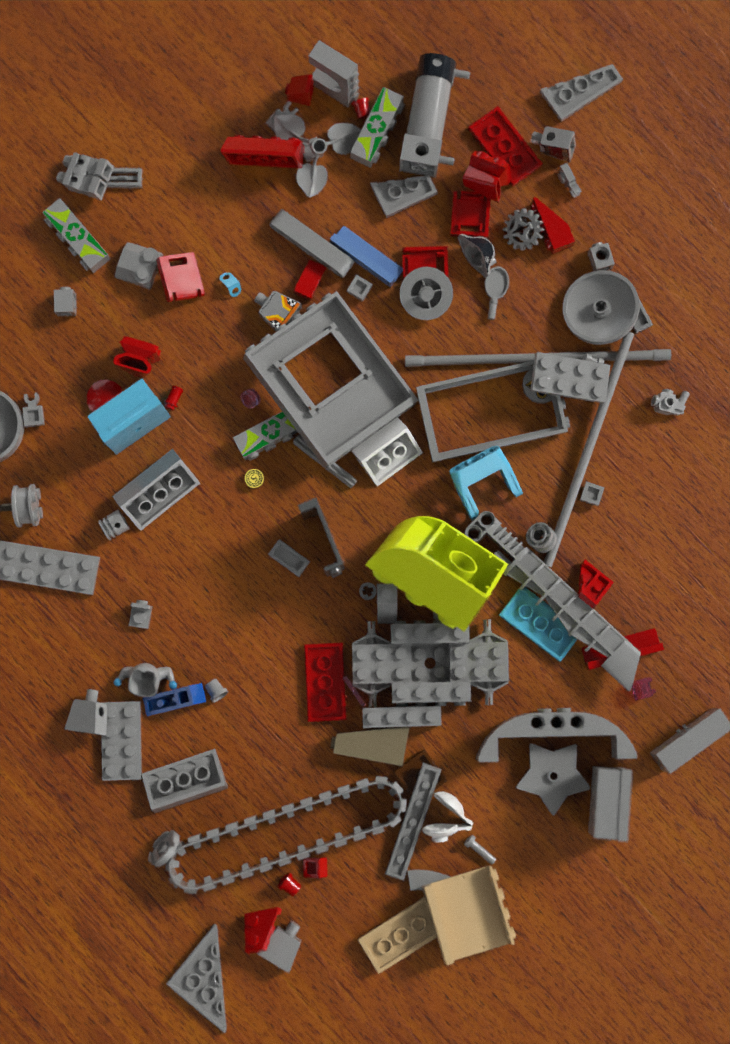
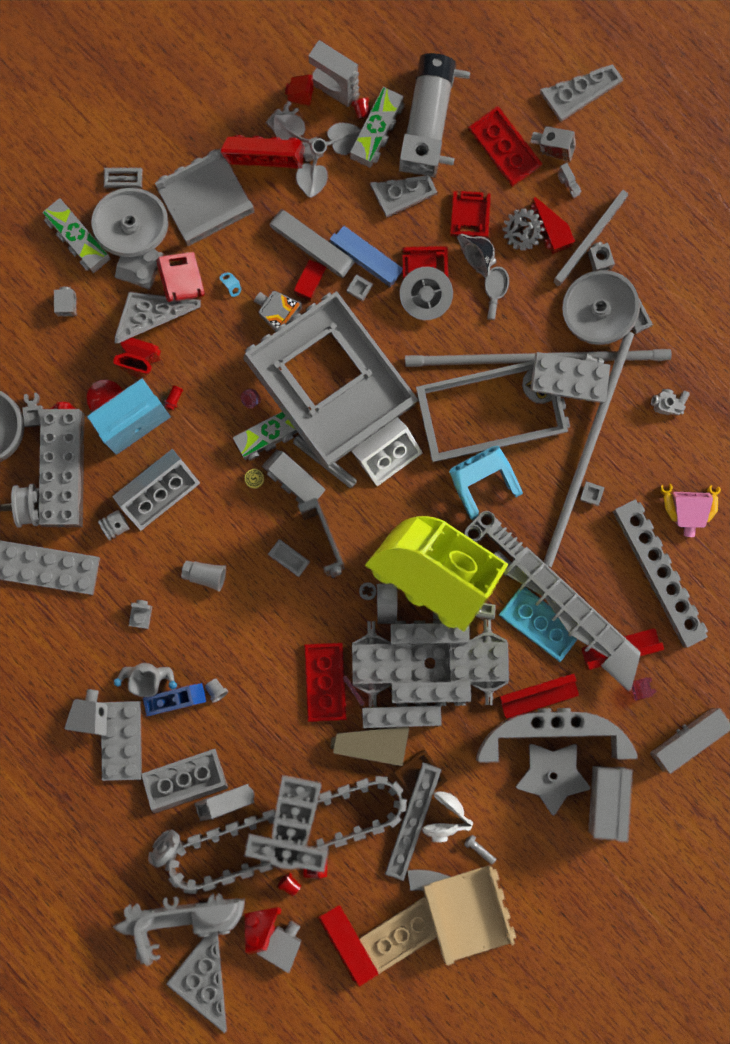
(61, 466): none -> light grey piece
(86, 175): light grey hips -> none
(129, 222): none -> light grey dish
(148, 311): none -> light grey tile
(204, 197): none -> light grey panel
(204, 574): none -> light grey plant
(206, 917): none -> light grey piece
(224, 802): none -> light grey slope
(291, 828): none -> light grey slope
(292, 477): none -> light grey wedge
(348, 945): none -> red panel
(487, 175): red piece -> none
(487, 611): none -> light grey slope
(534, 534): light grey wheel -> none
(539, 695): none -> red panel
(590, 238): none -> light grey tile
(592, 584): red wing -> none
(691, 508): none -> bright pink torso
(698, 631): none -> light grey brick

